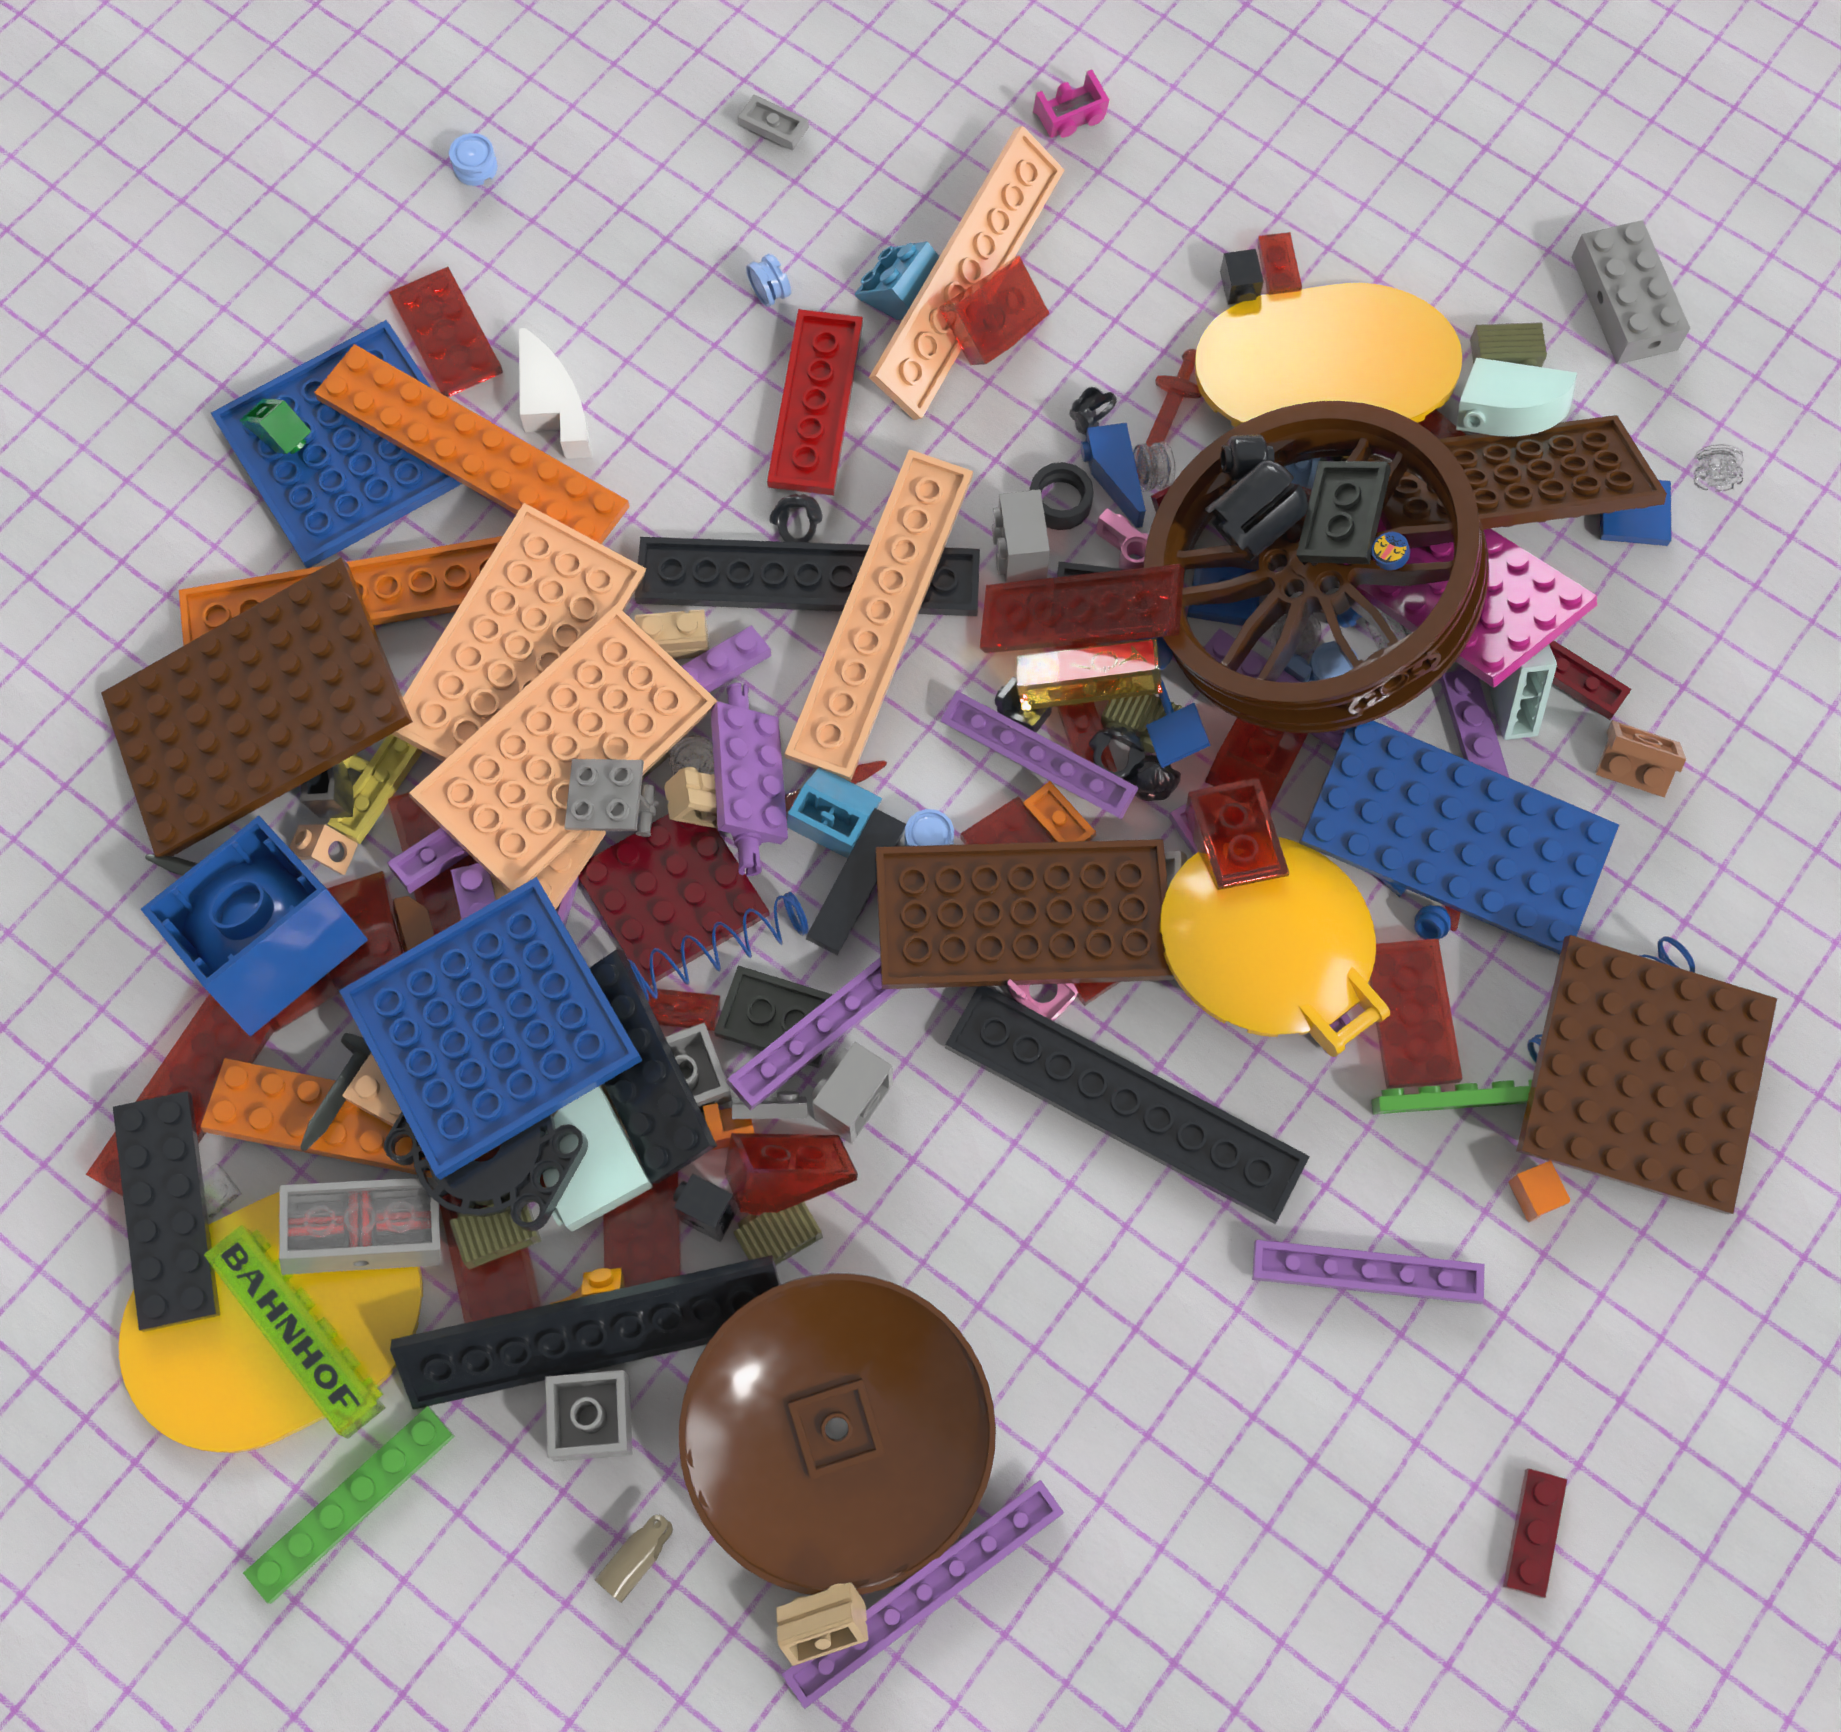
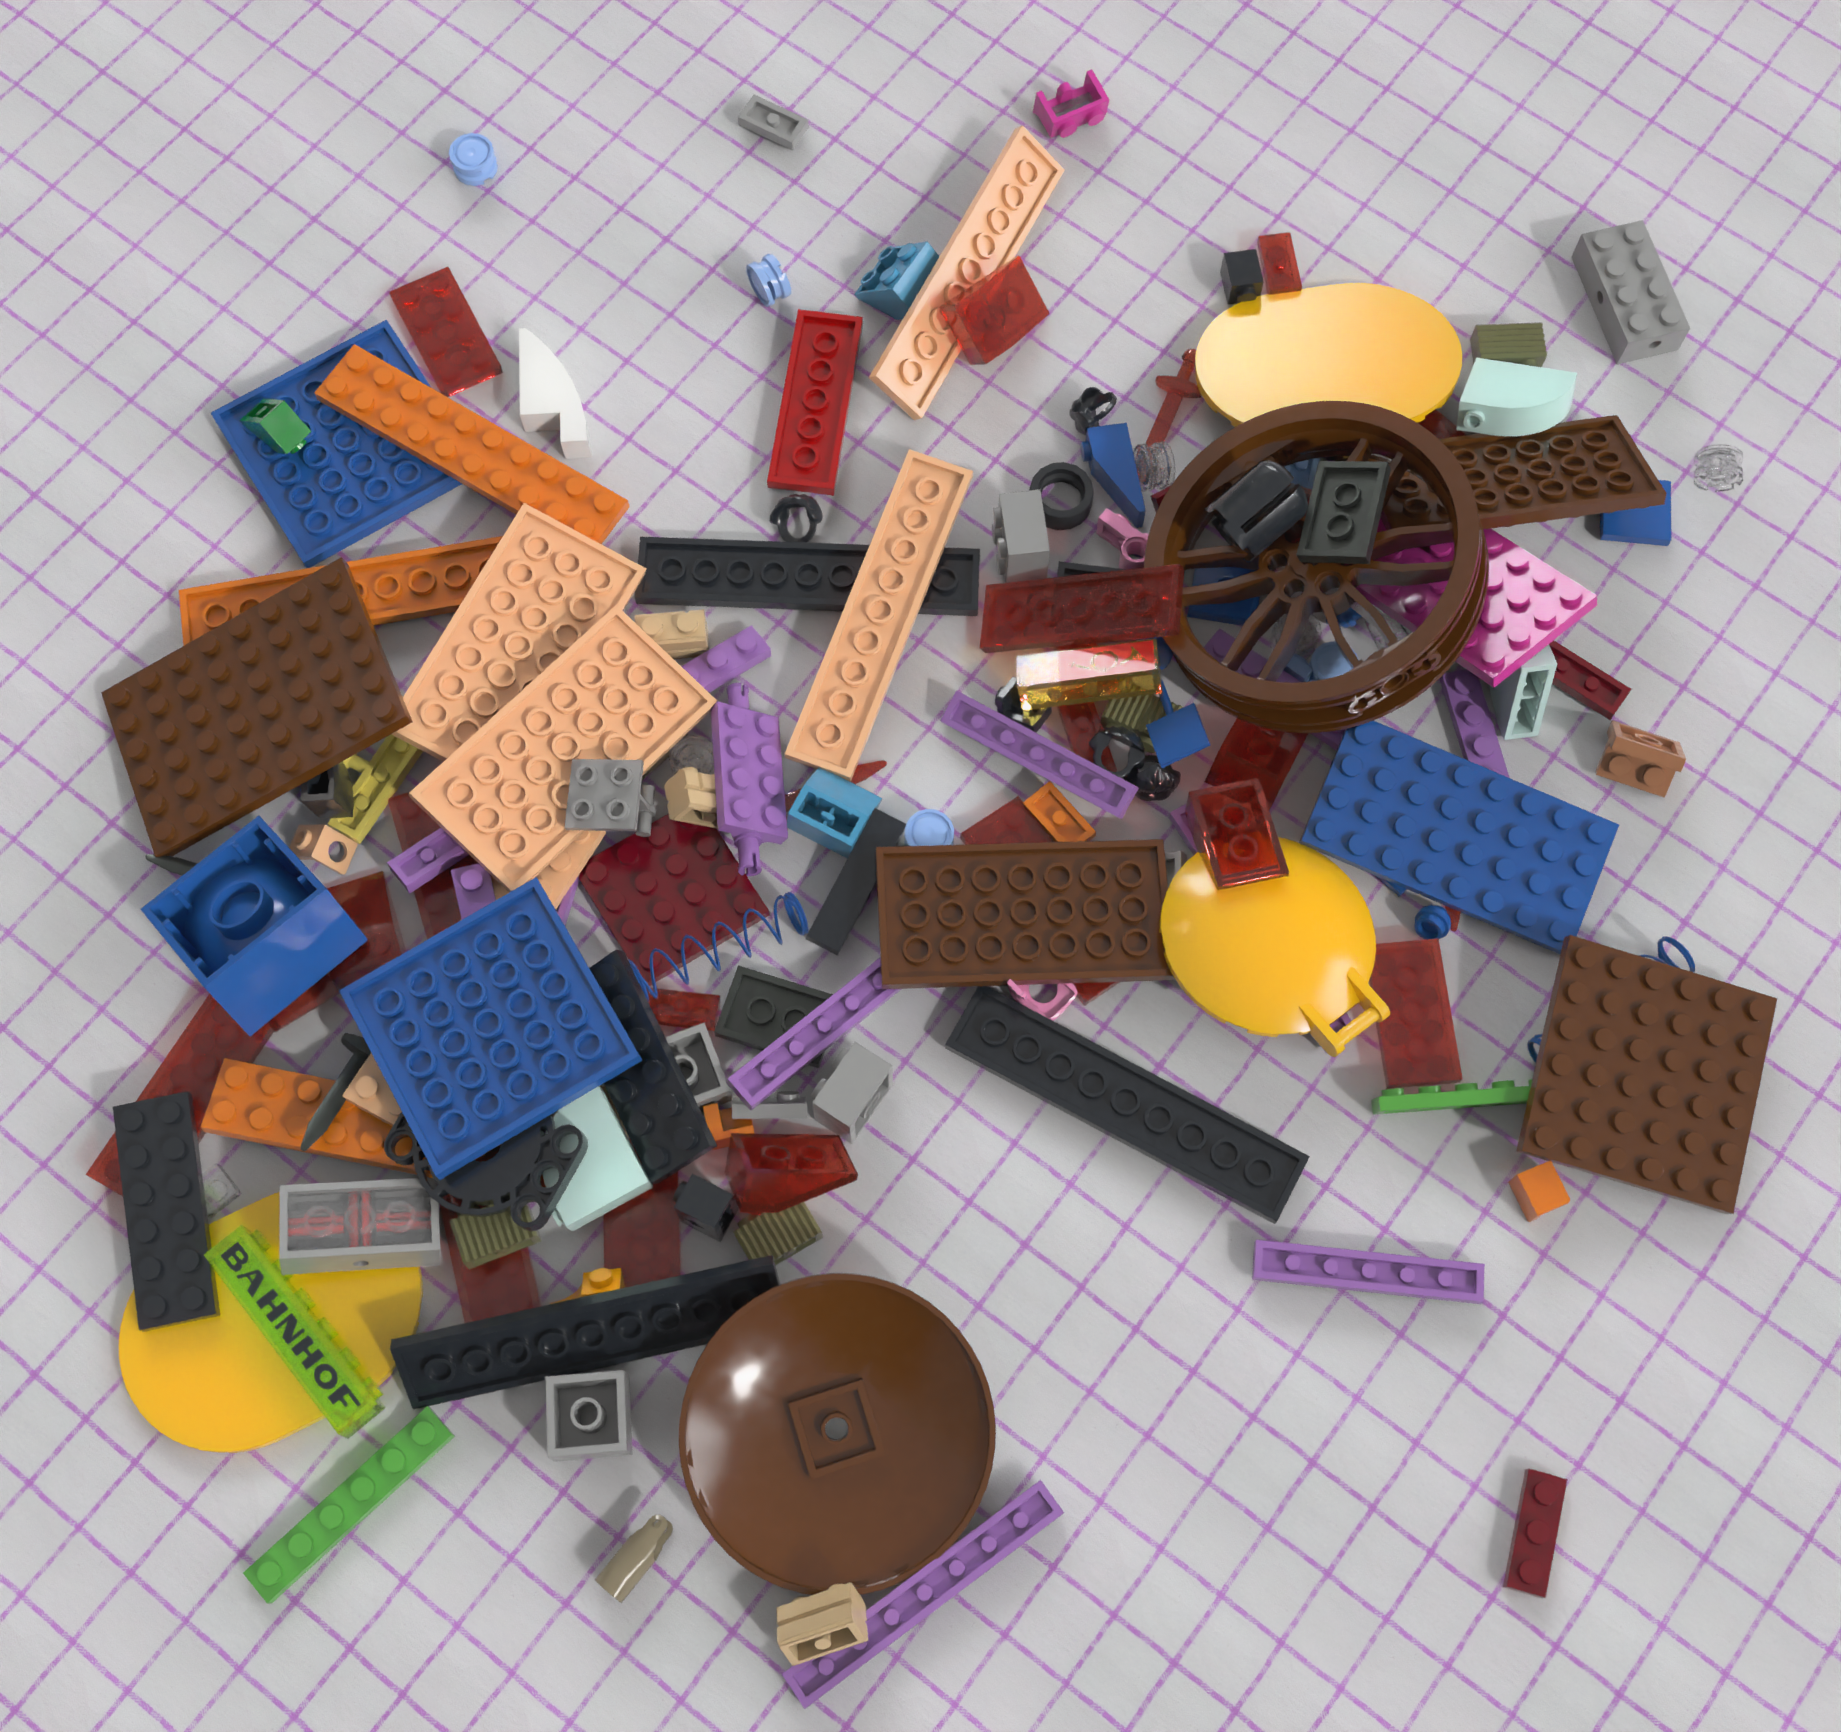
(412, 922): reddish brown slope -> none
(1243, 454): black head -> none
(1390, 551): tile -> none

